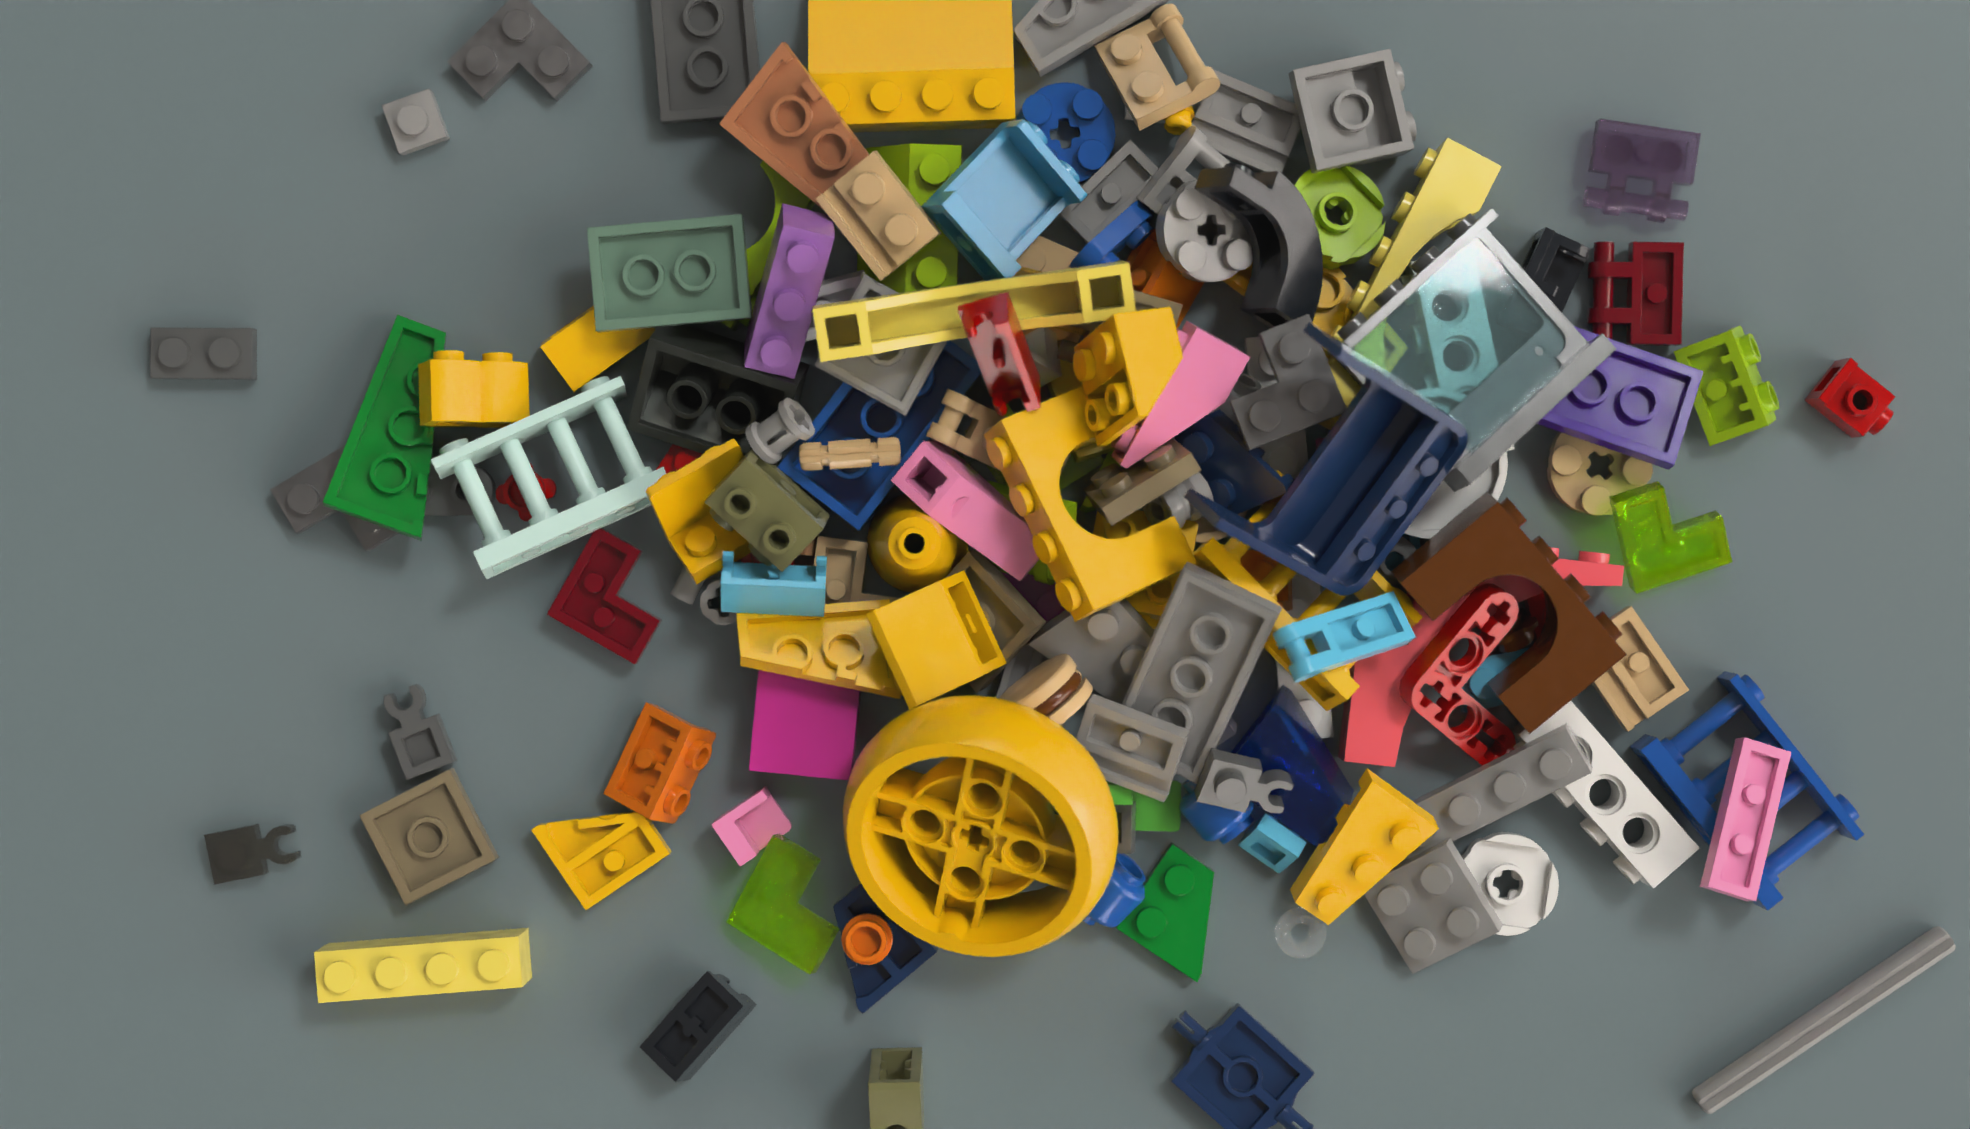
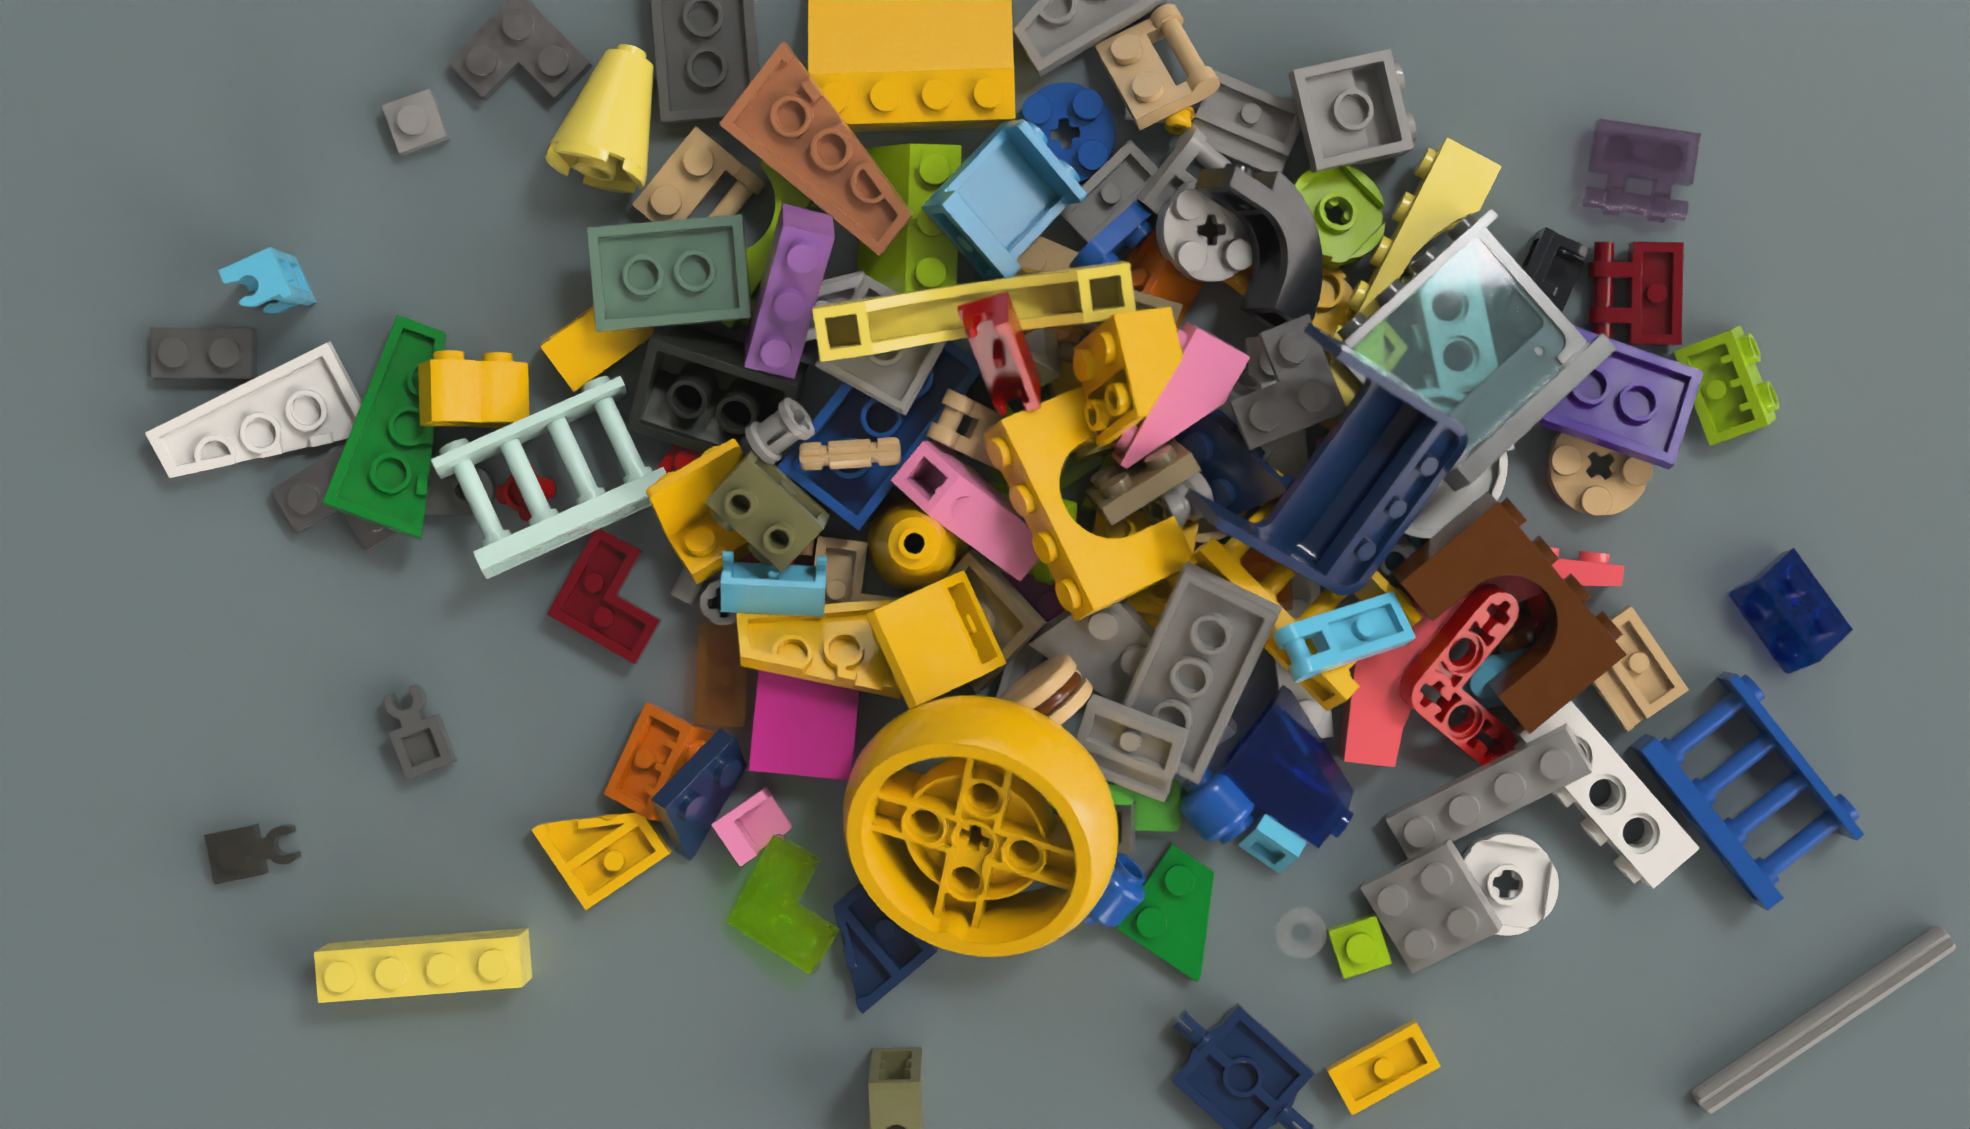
(271, 276): none -> medium azure hinge
(278, 412): none -> white wing
(429, 836): dark tan plate -> none
(609, 124): none -> light yellow cone
(691, 177): none -> tan plate
(697, 1026): black hinge -> none
(698, 792): none -> dark blue wing
(720, 679): none -> clear orange plate
(867, 939): orange plate -> none
(878, 215): tan plate -> none
(1235, 779): plate -> none
(1359, 945): none -> lime plate
(1364, 847): yellow wing -> none
(1383, 1067): none -> yellow plate
(1661, 551): clear neon green plate -> none
(1745, 819): bright pink plate -> none
(1791, 612): none -> clear blue bracket
(1835, 395): red brick -> none

